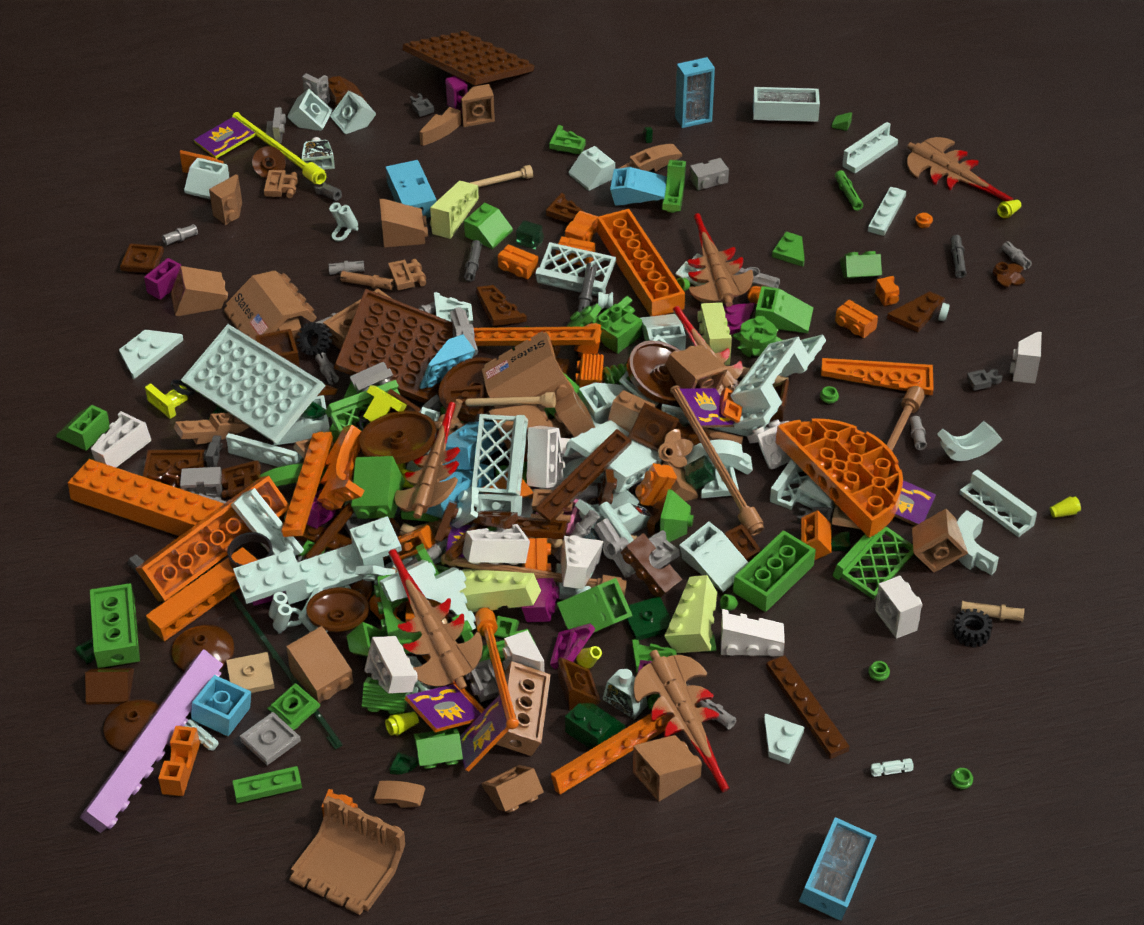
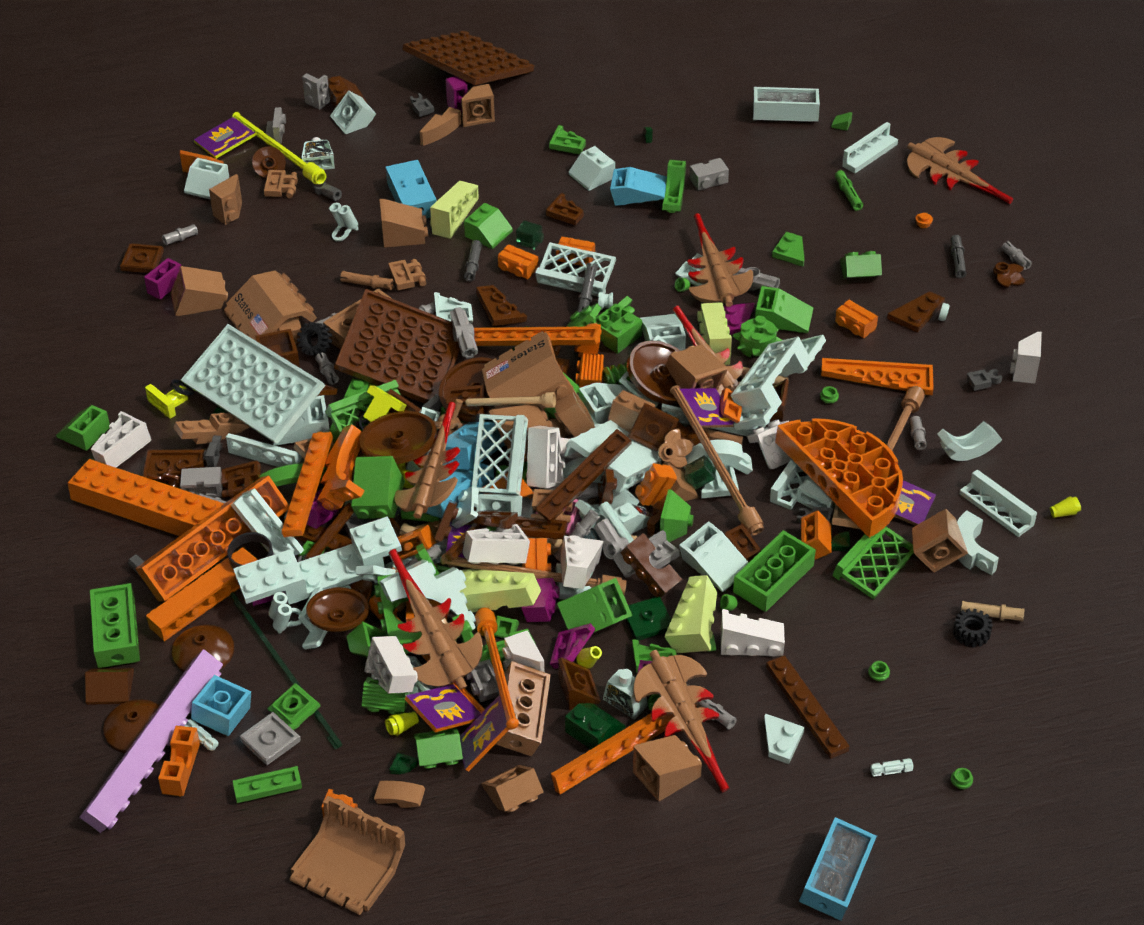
(86, 651): dark green tile -> none
(147, 349): light aqua wing -> none
(251, 672): tan plate -> none
(309, 111): light aqua slope -> none
(314, 411): dark green tile -> none
(319, 665): medium nougat slope -> none
(337, 268): light grey pin -> none
(373, 376): light grey bracket -> none
(452, 353): medium azure slope -> none
(525, 172): tan piece -> none
(582, 227): orange brick -> none
(640, 263): orange brick -> none
(654, 157): medium nougat slope -> none
(694, 92): brick -> none
(753, 294): orange plate -> none
(887, 211): light aqua plate -> none
(887, 291): orange brick -> none
(898, 606): white brick -> none
(1008, 208): neon yellow cone -> none

